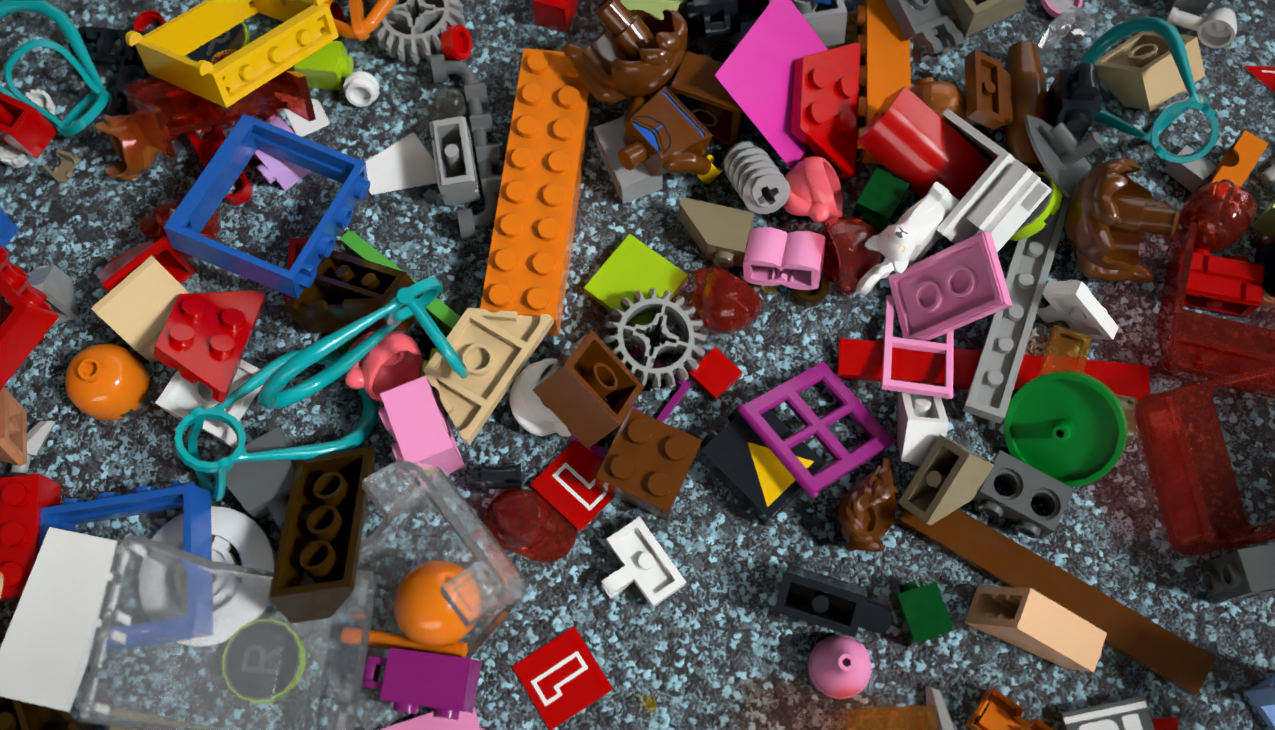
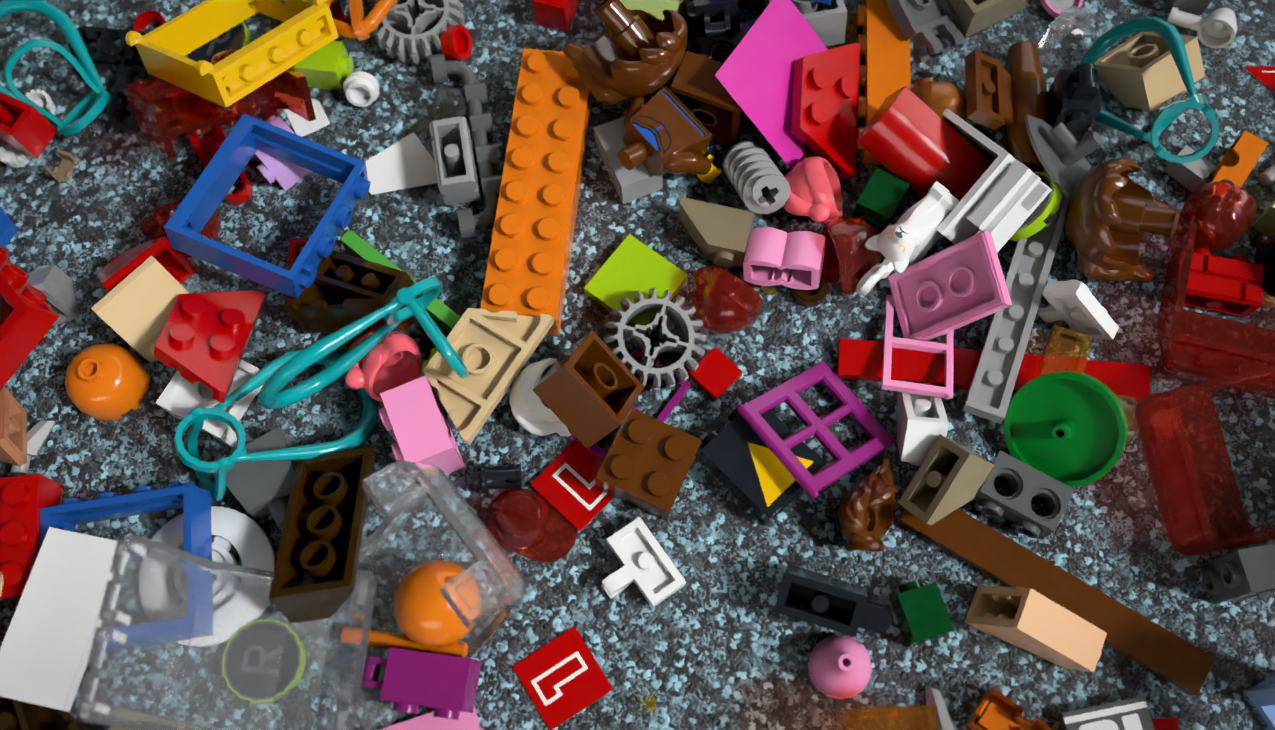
(130, 145): dark orange cap -> none

